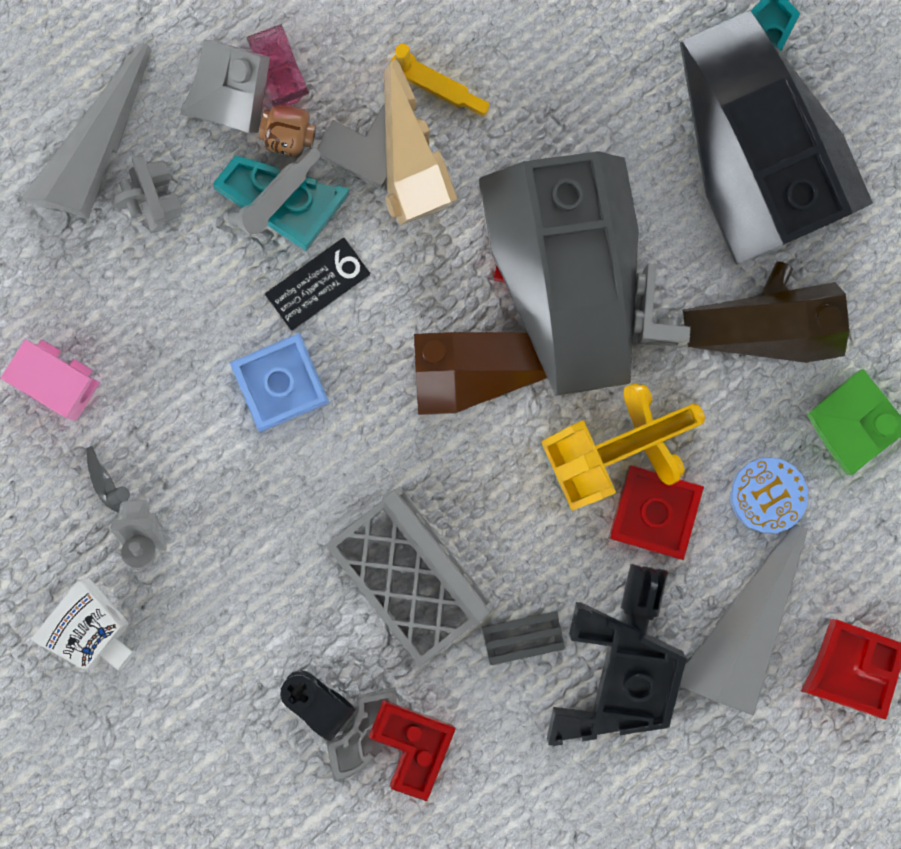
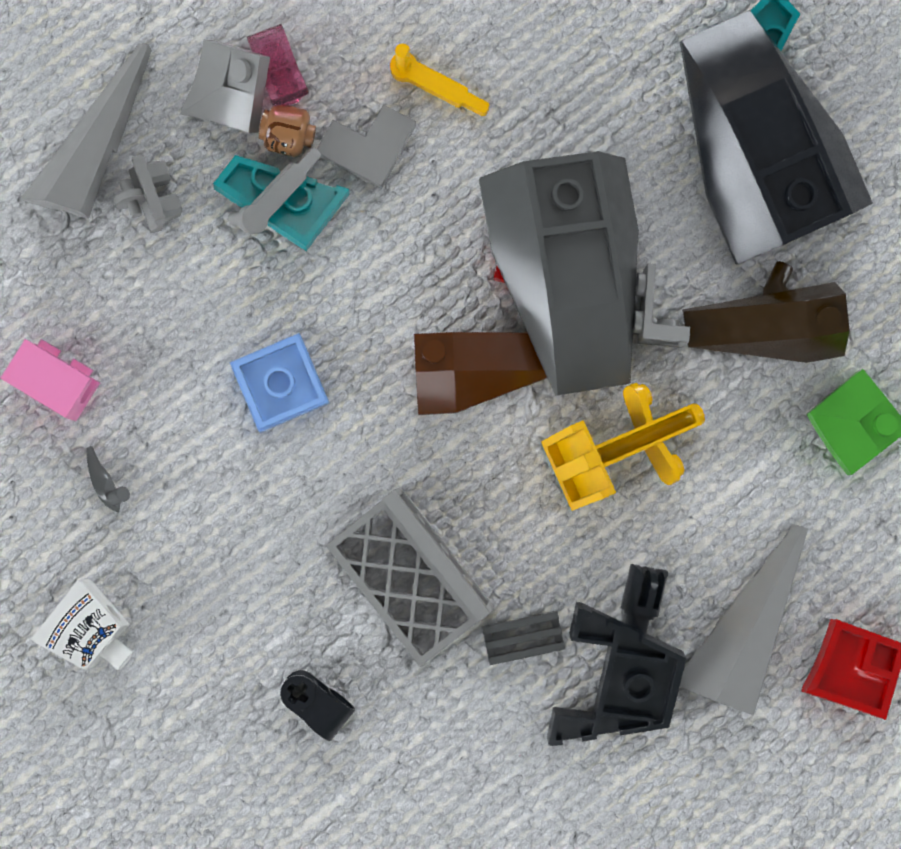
(138, 534): light grey hips -> none
(317, 284): black sticker -> none
(354, 748): light grey tile -> none
(415, 176): tan wedge -> none
(423, 747): red tile -> none
(655, 513): red tile -> none
(769, 495): light blue tile -> none

